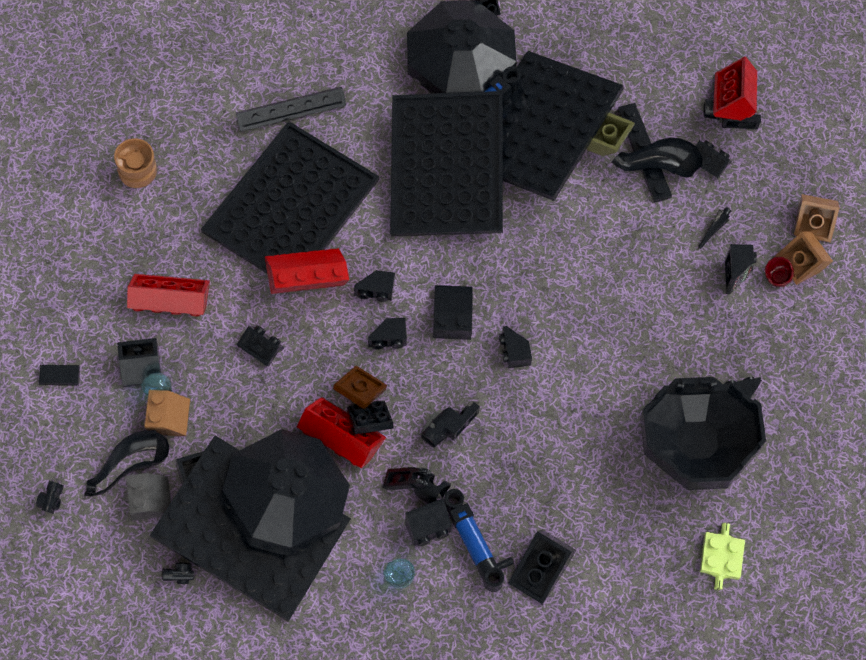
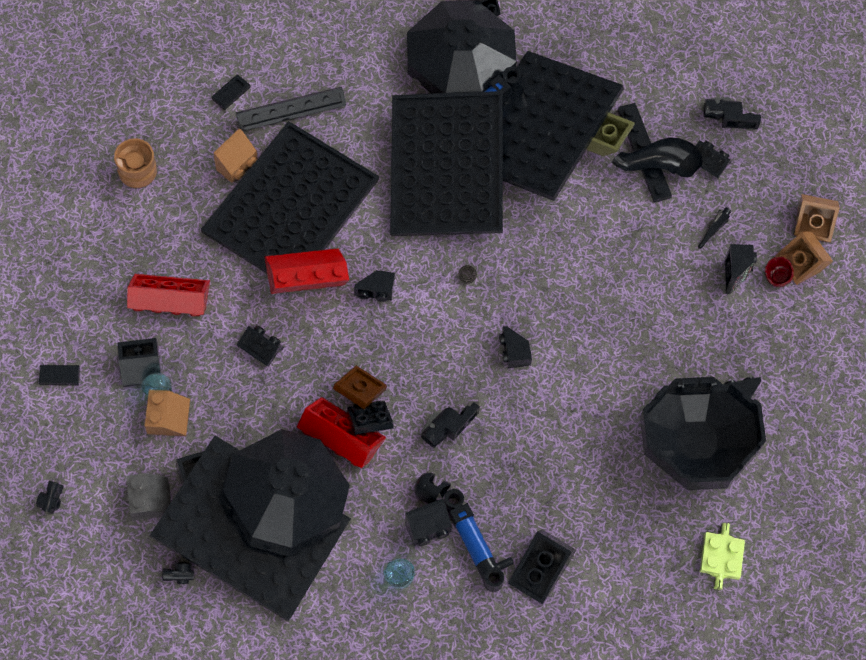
(131, 444): black animal -> none
(231, 92): none -> black tile
(235, 156): none -> medium nougat slope
(389, 334): black slope -> none
(405, 478): black hinge -> none
(453, 312): black slope -> none
(467, 274): none -> clear smoke plate
(736, 91): red slope -> none

